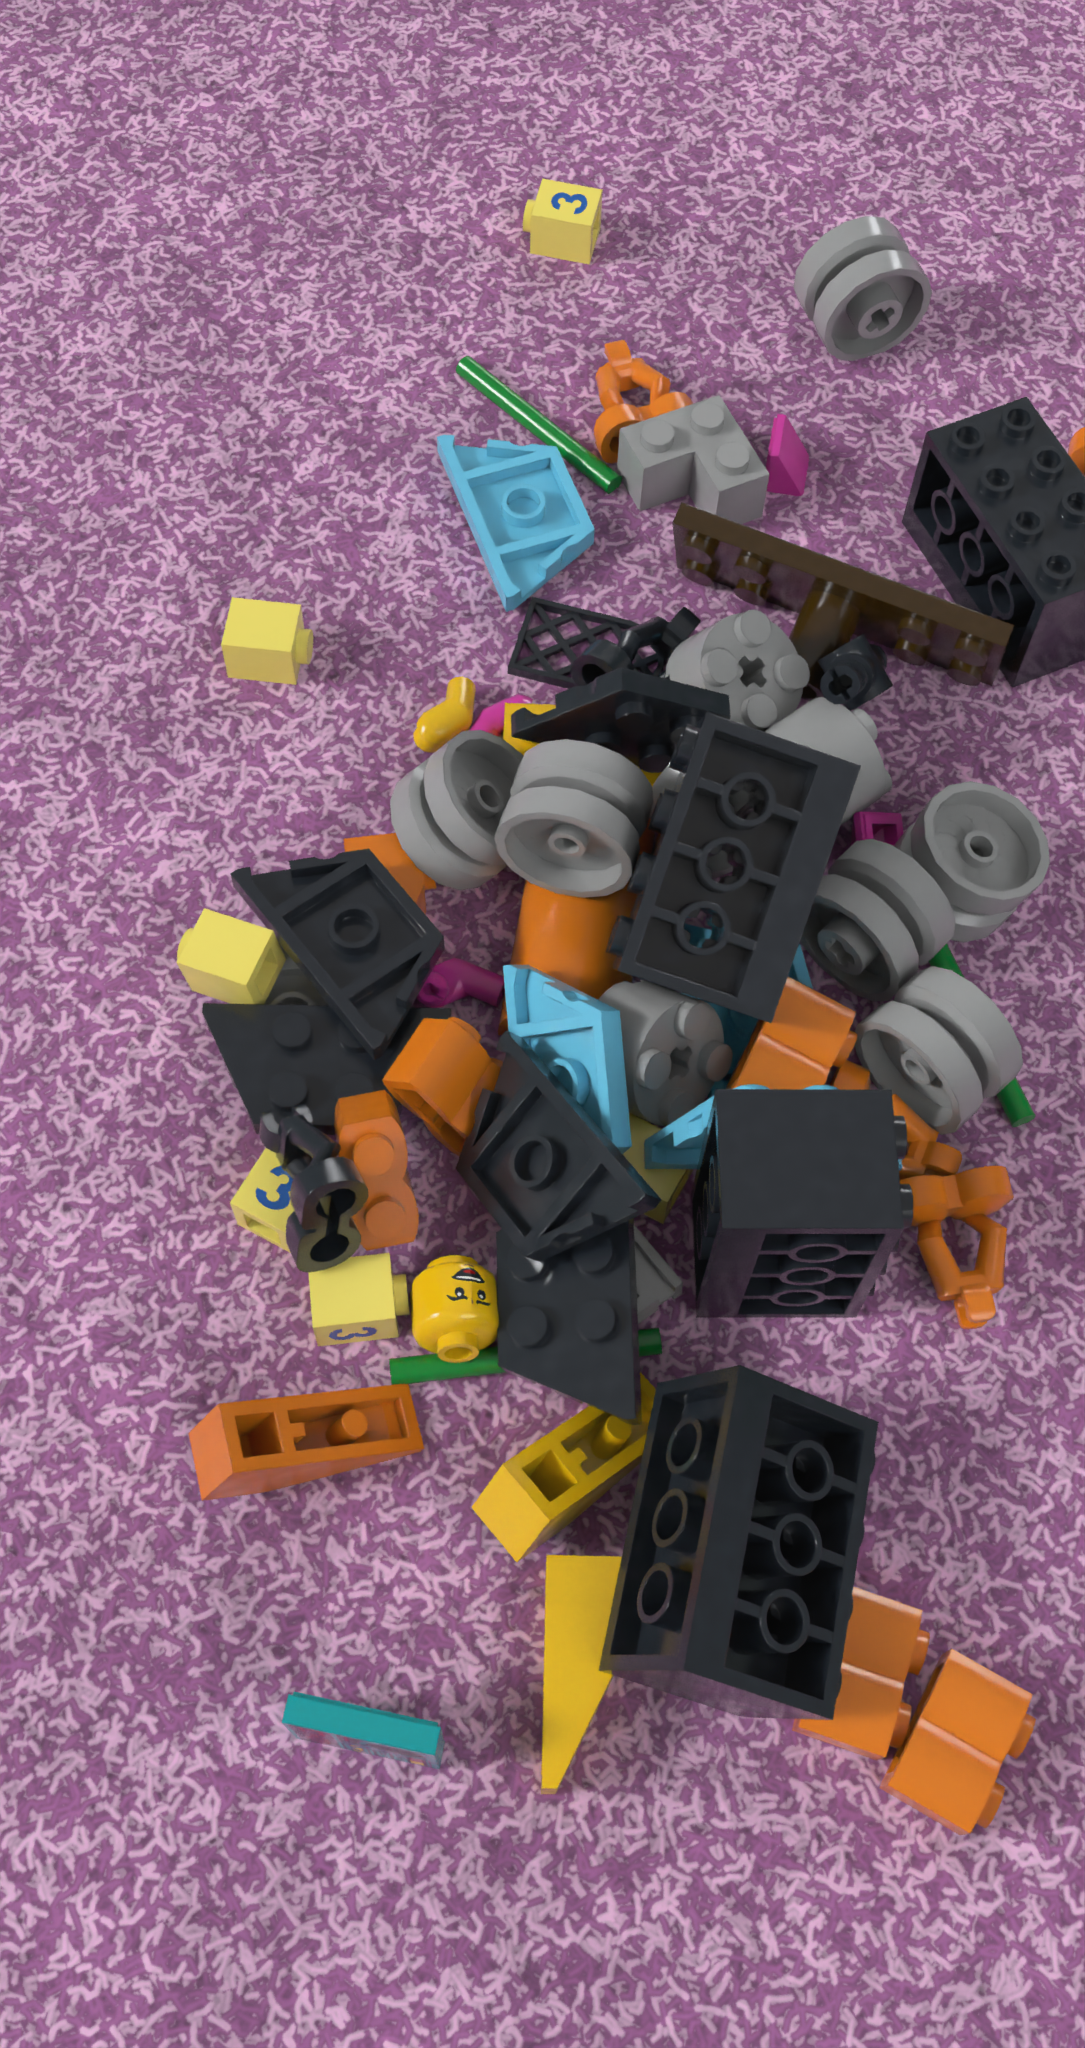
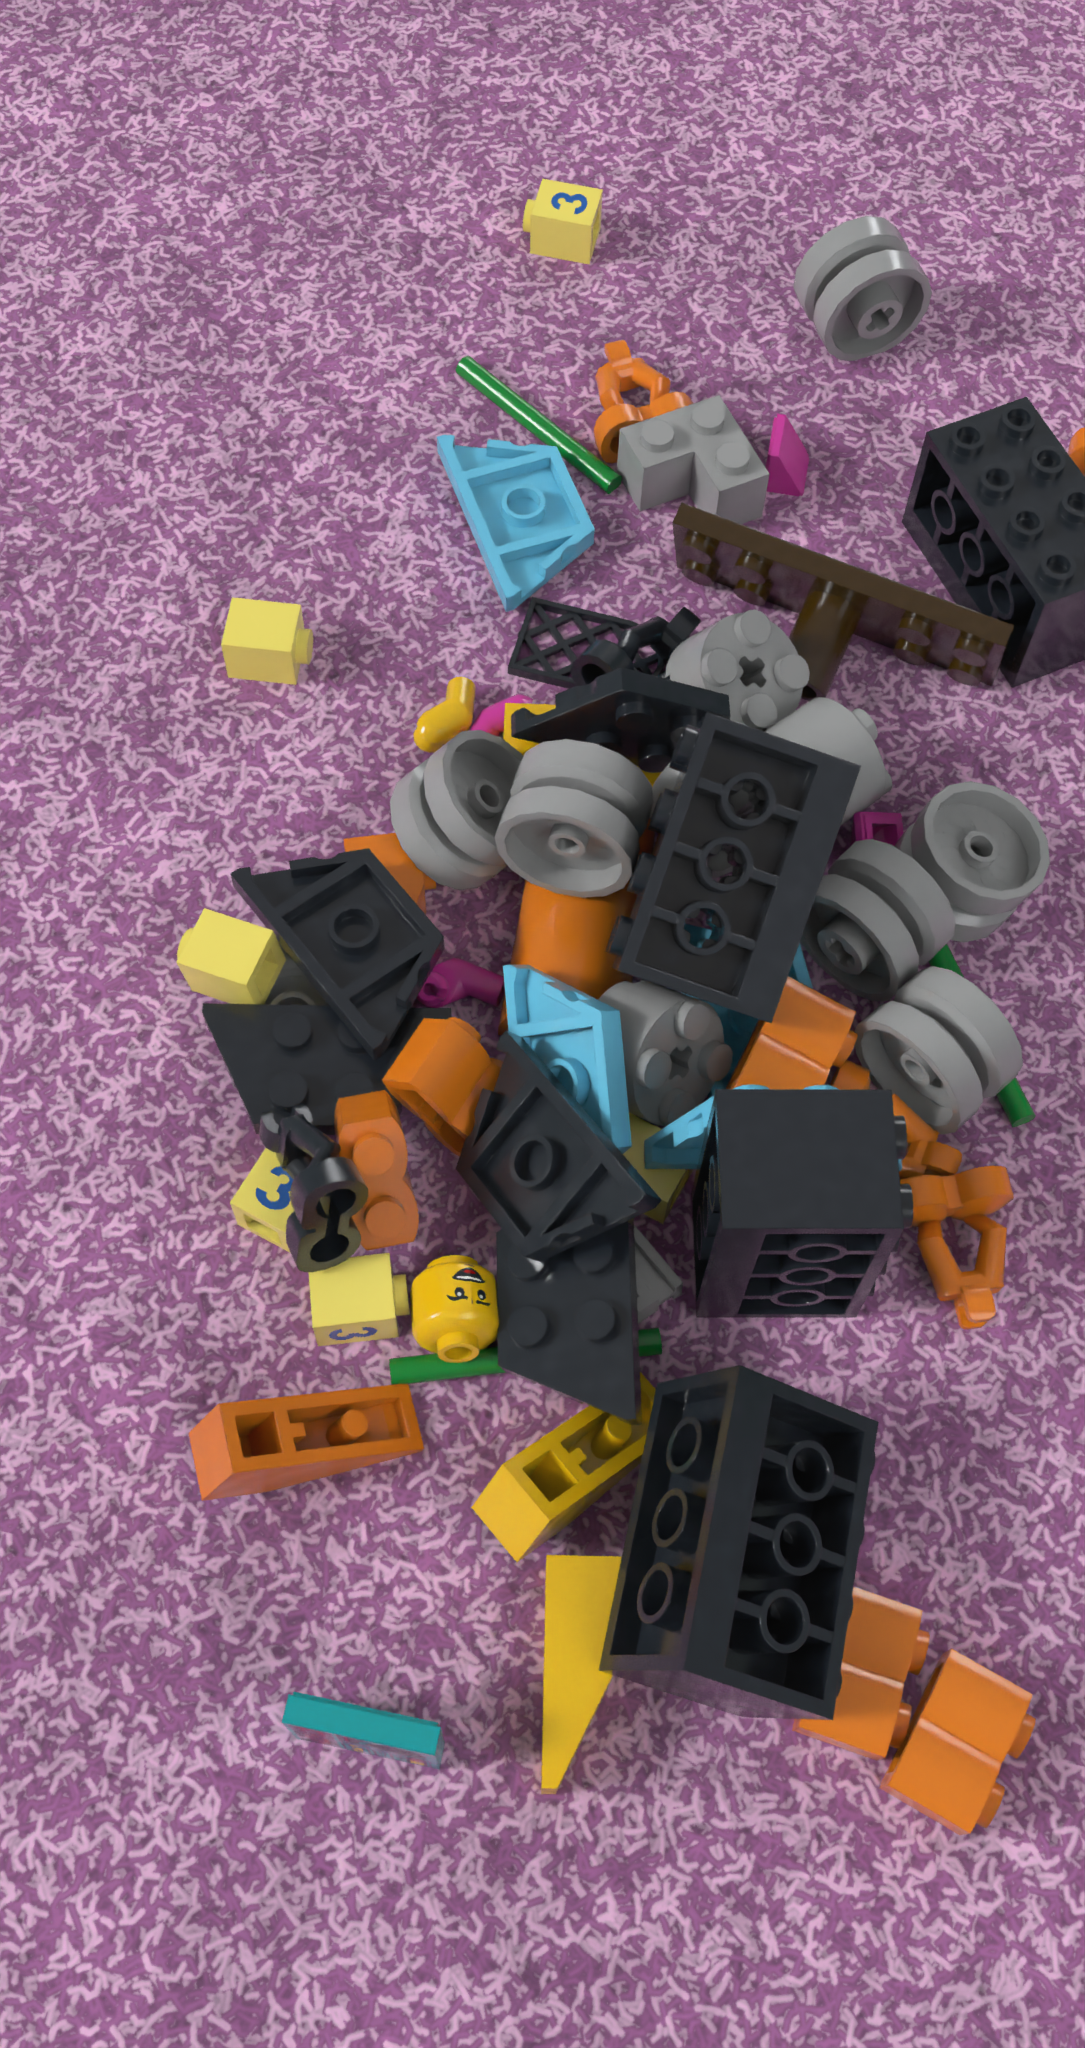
(854, 673): black pin -> none

